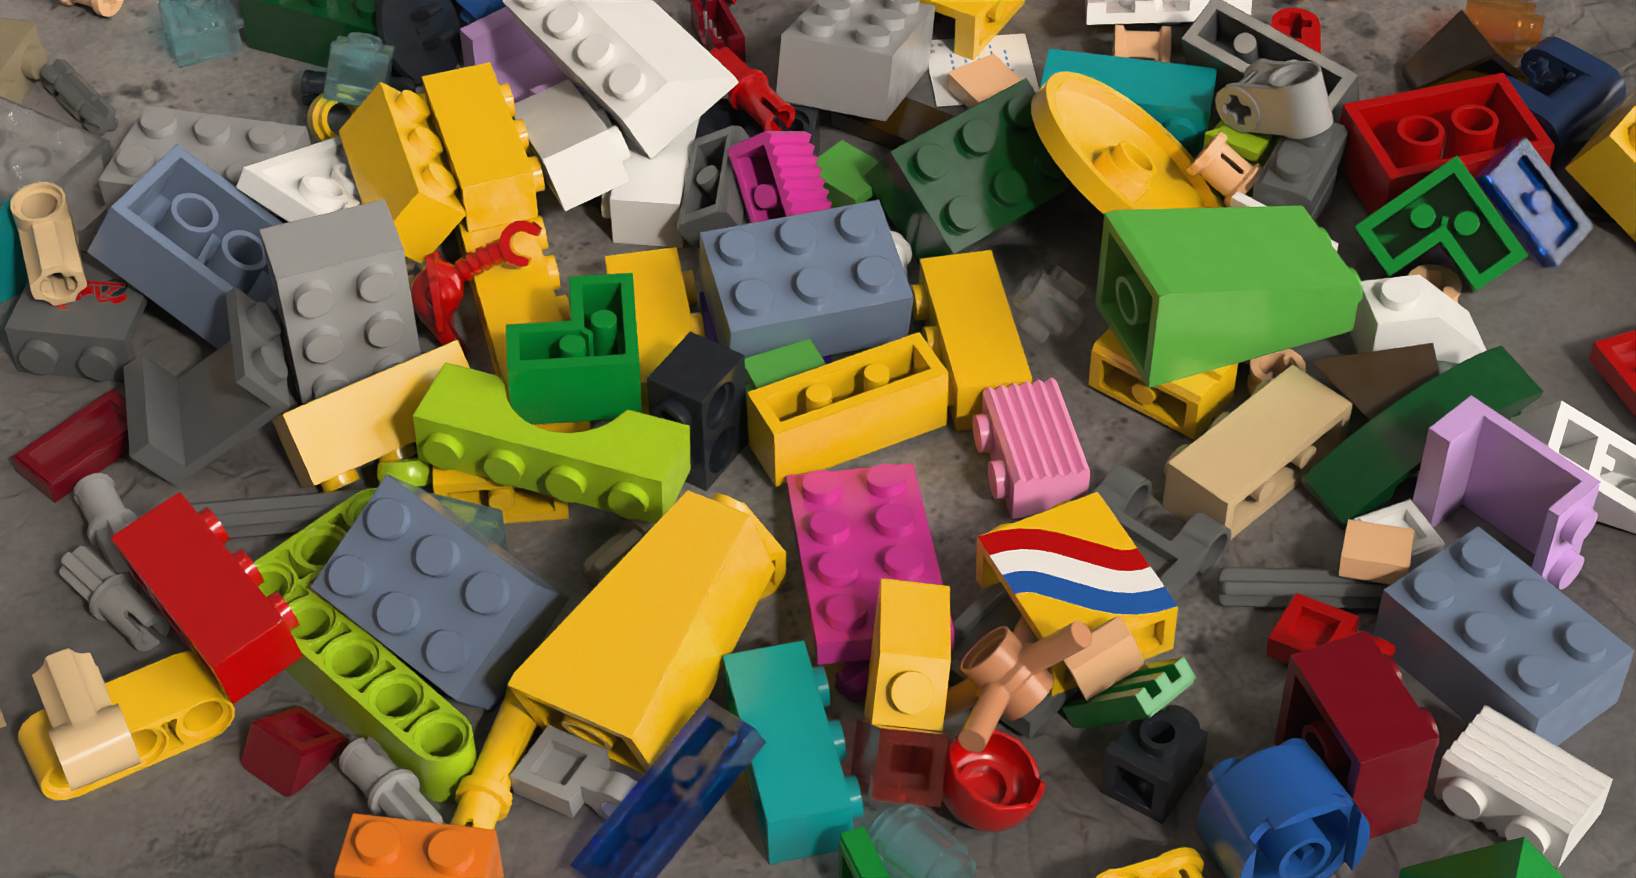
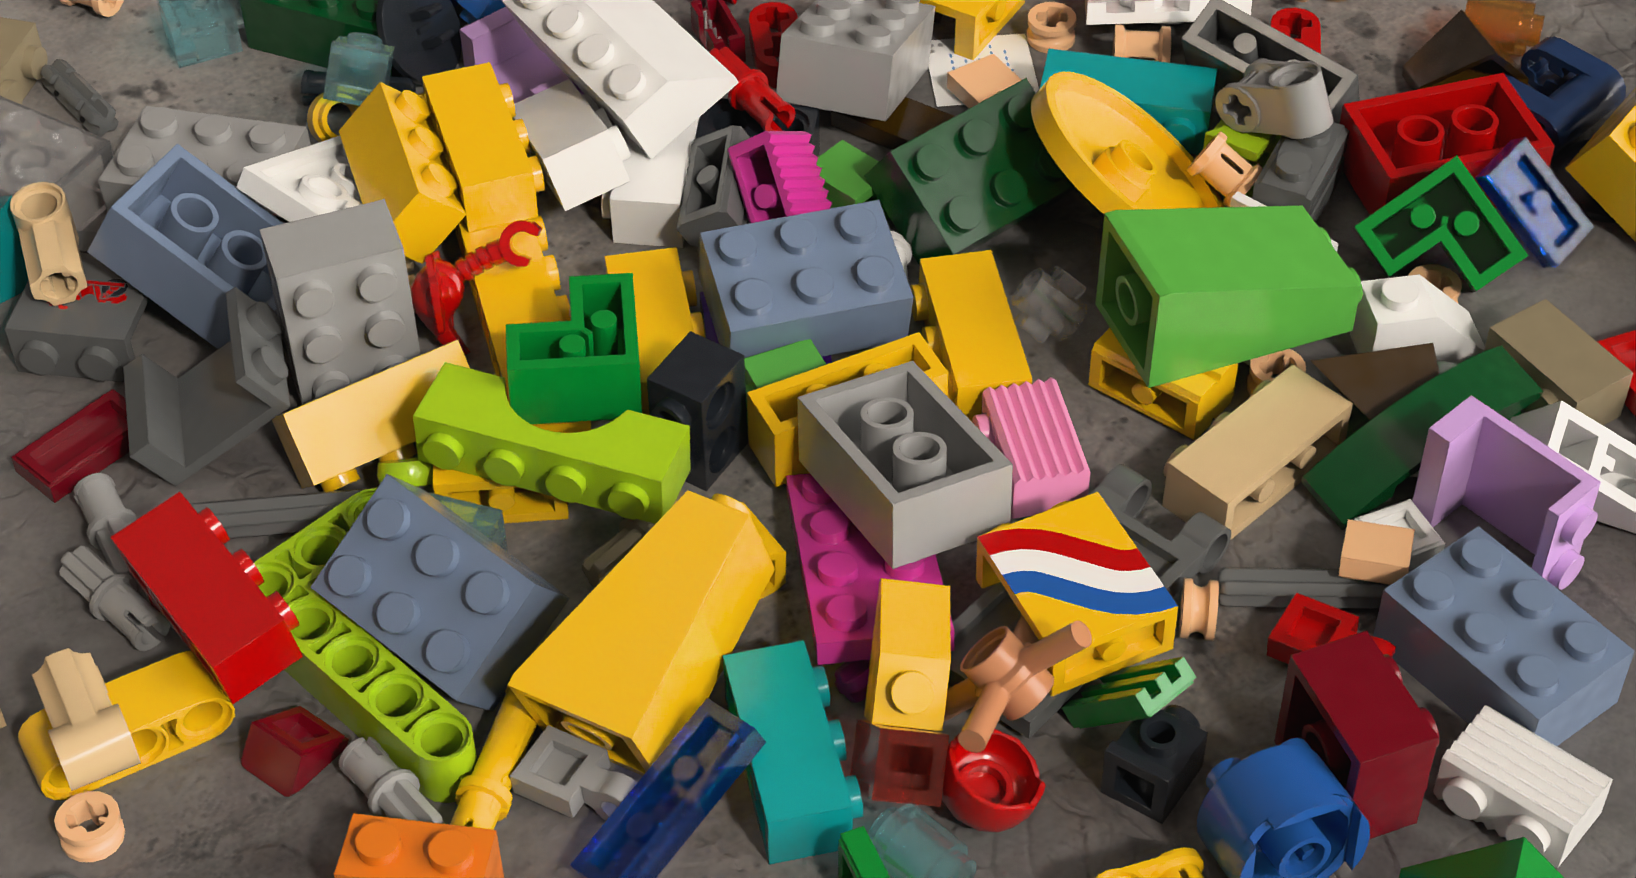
(91, 845): none -> light nougat bush
(763, 43): none -> red beam
(904, 463): none -> light grey brick
(1051, 27): none -> light nougat bush
(1107, 660): light nougat tile -> none
(1198, 609): none -> light nougat bush
(1563, 362): none -> dark tan brick

